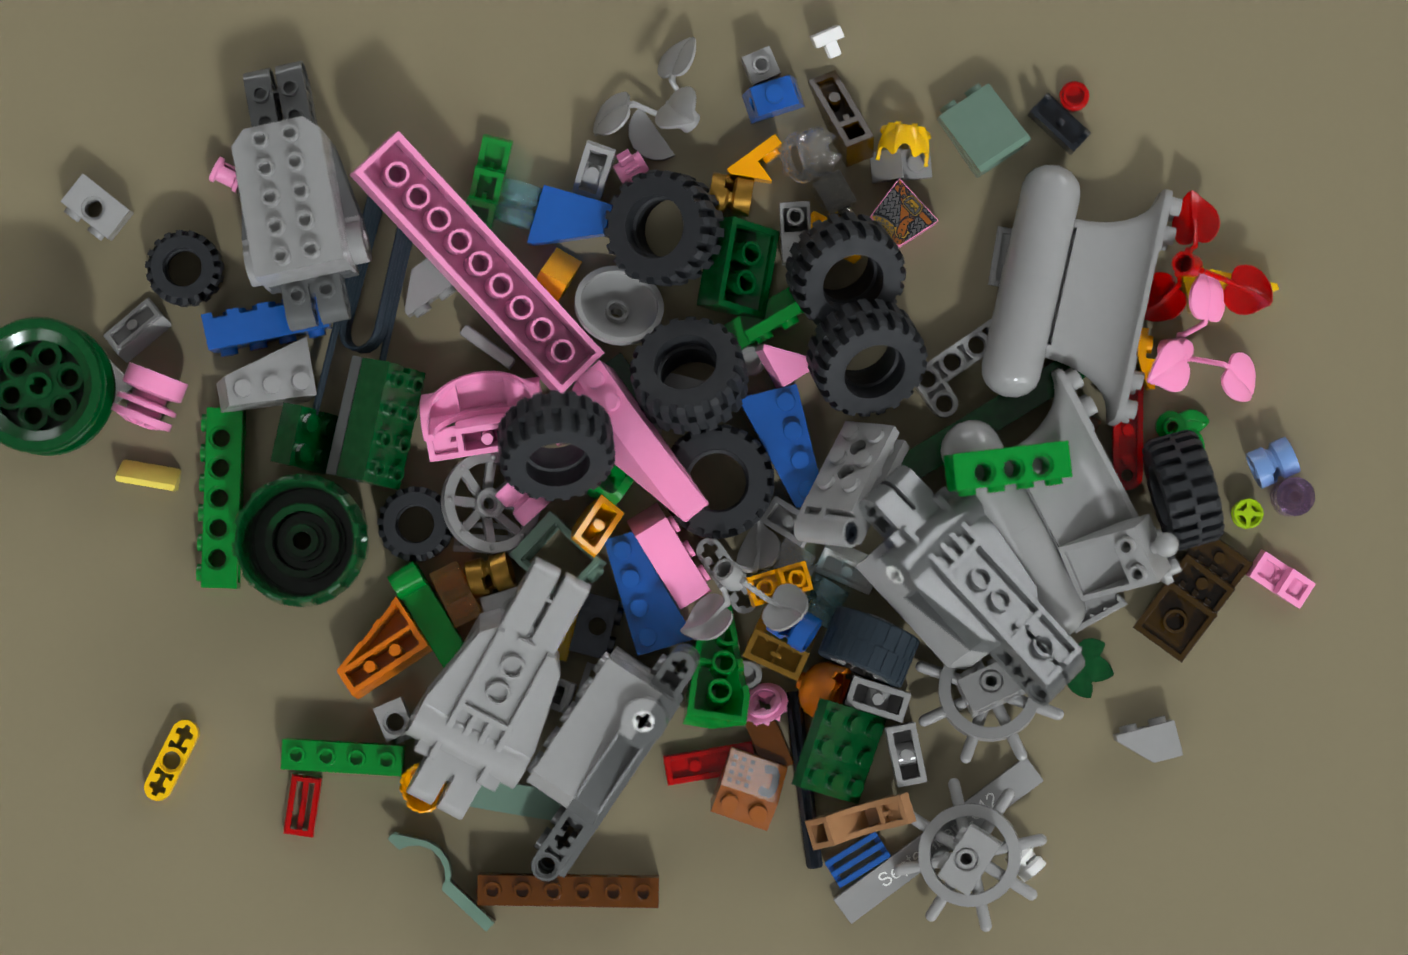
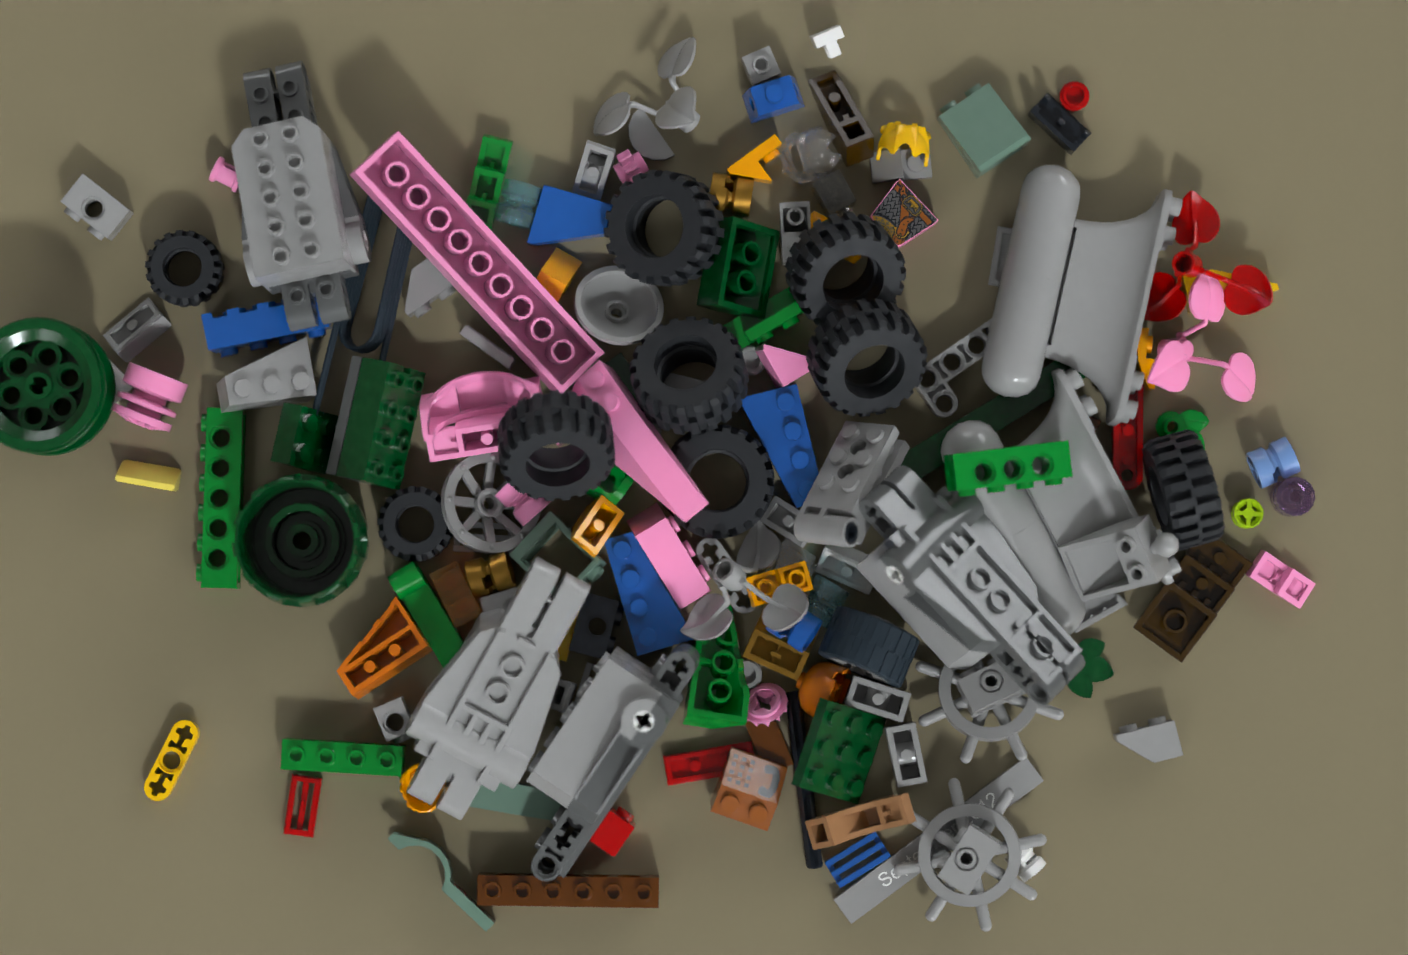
(613, 830): none -> red brick

